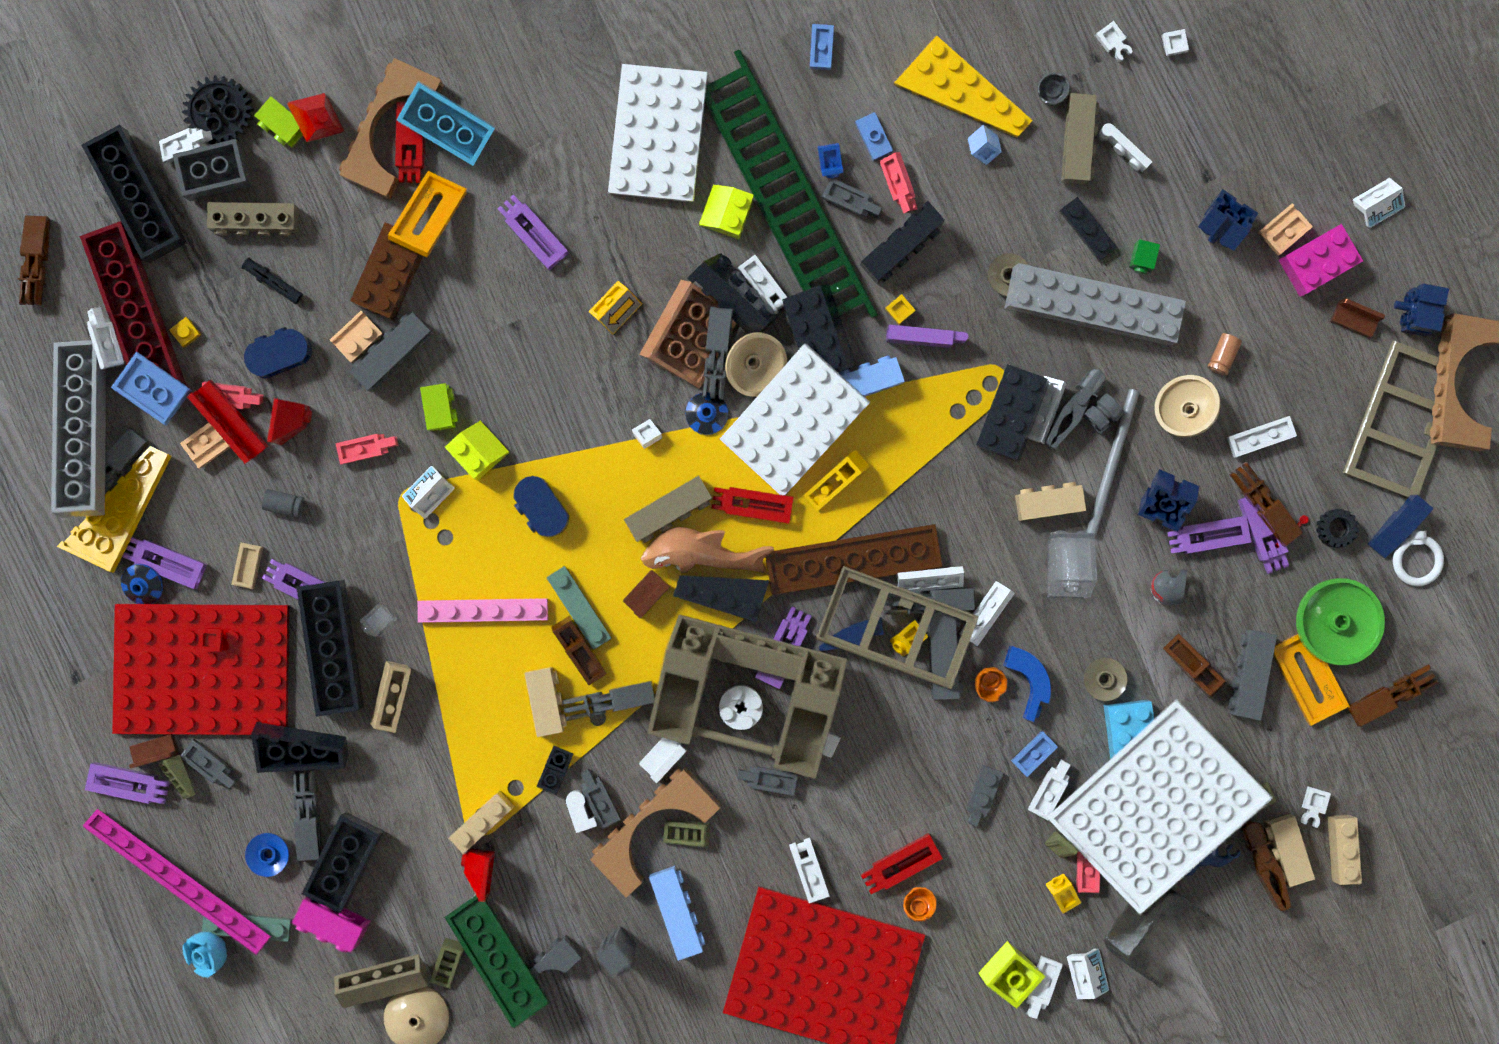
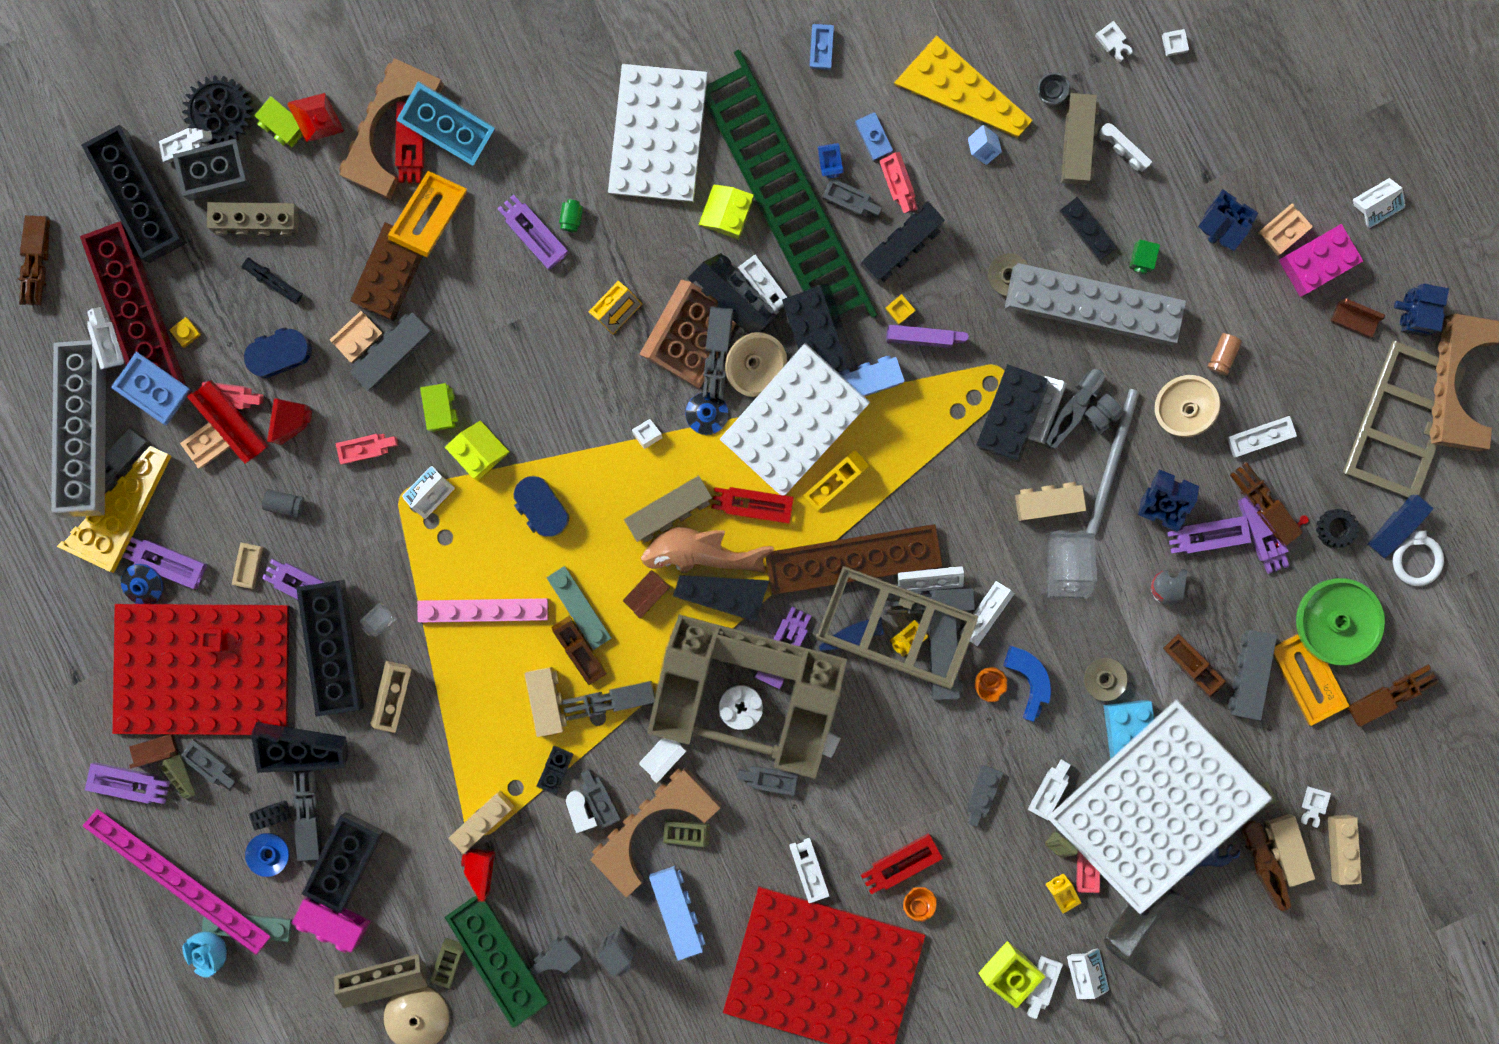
(270, 815): none -> black tyre
(570, 215): none -> green brick
(1034, 753): medium blue plate -> none

